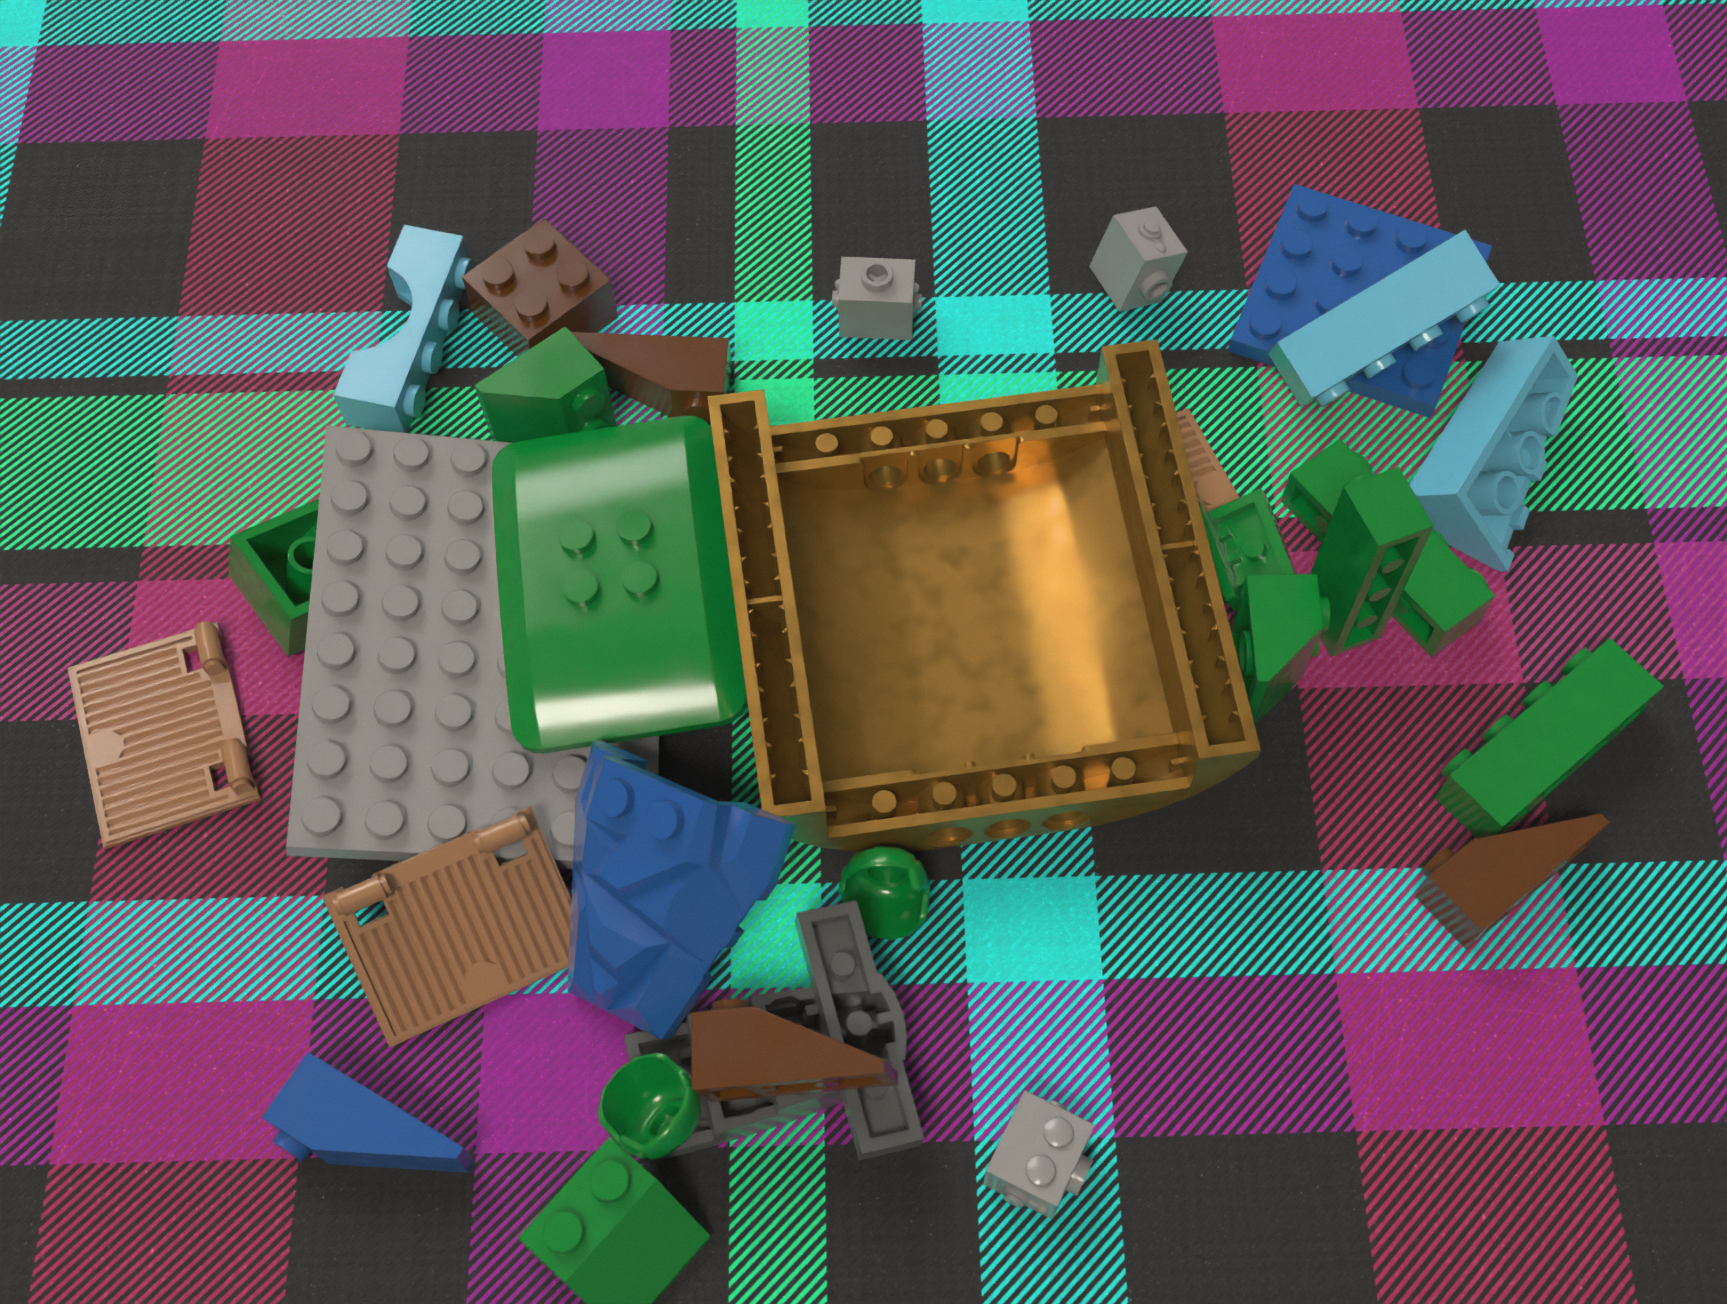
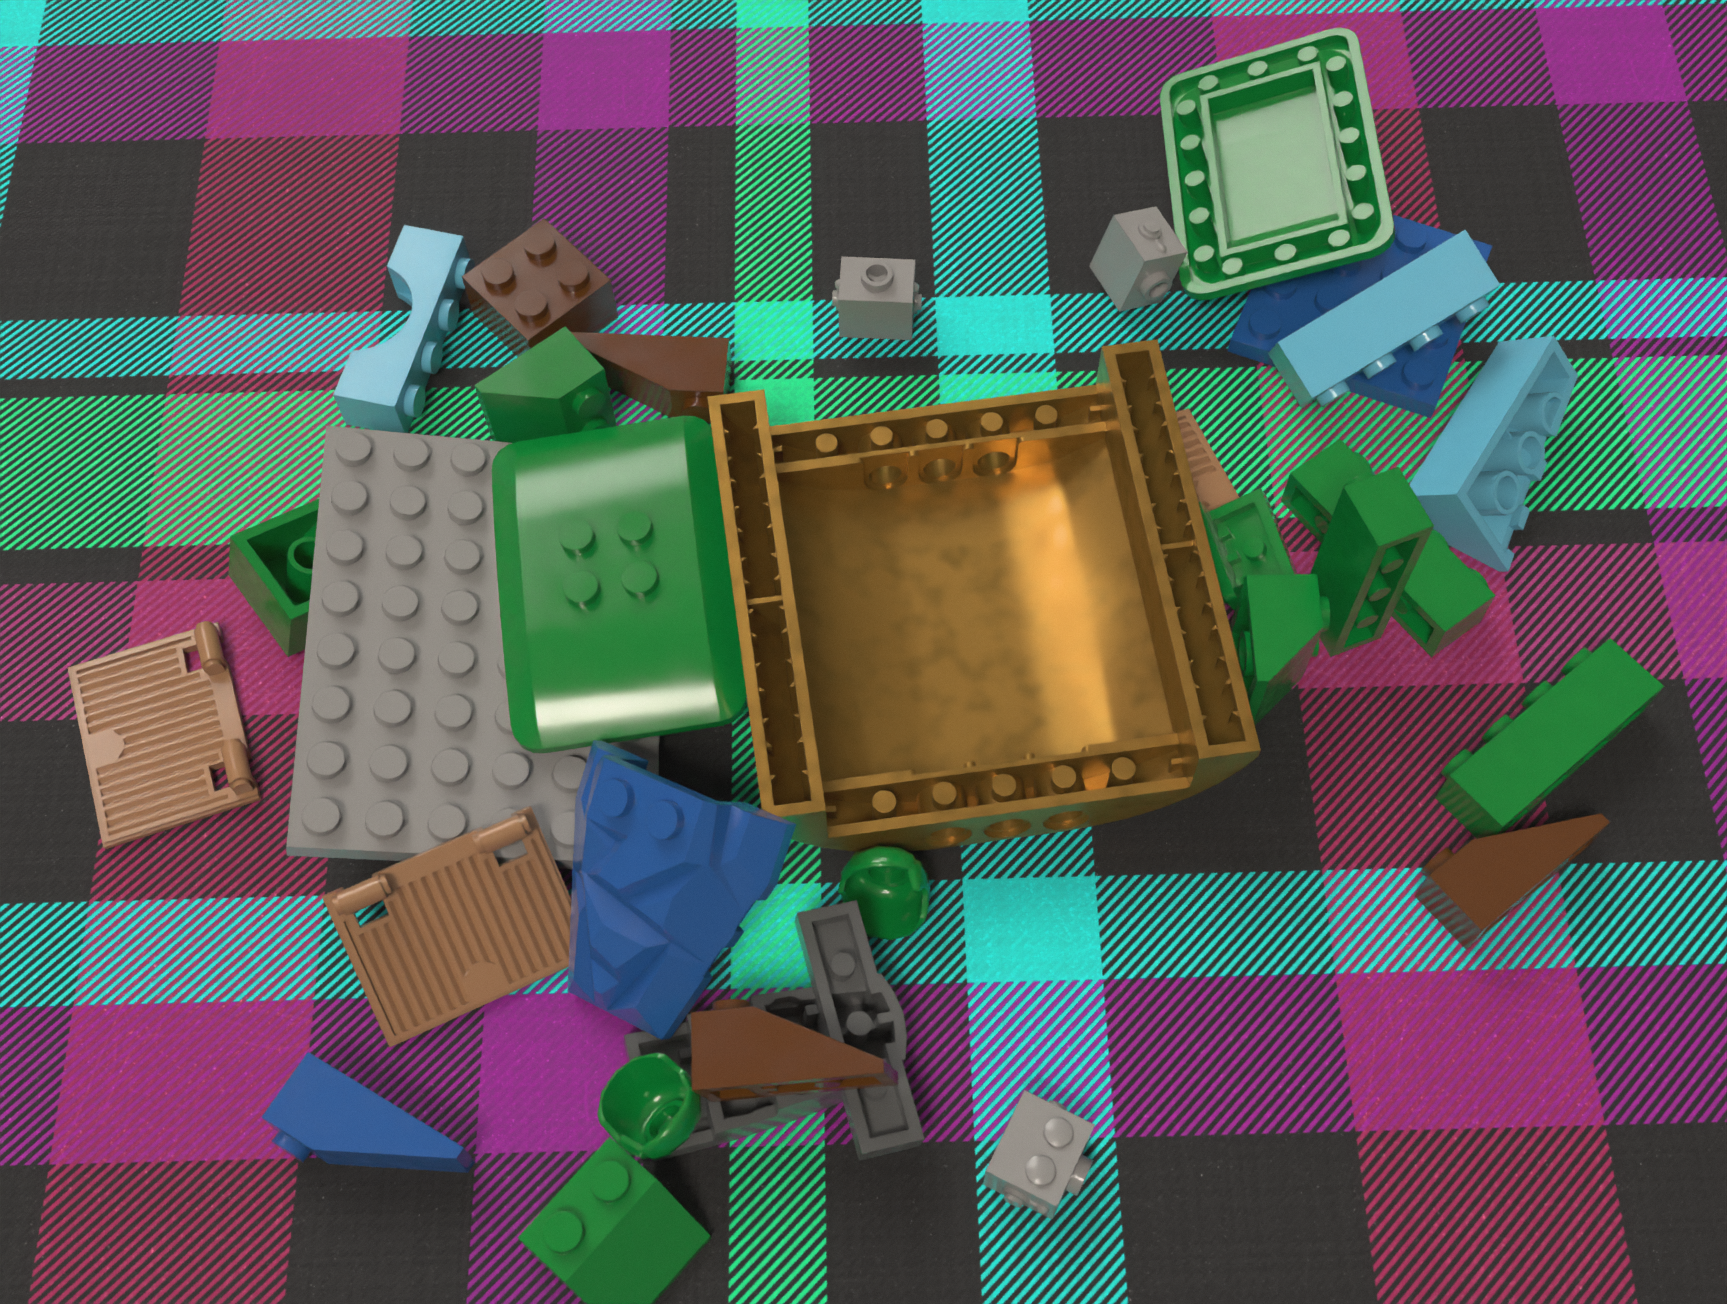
(1275, 165): none -> wedge

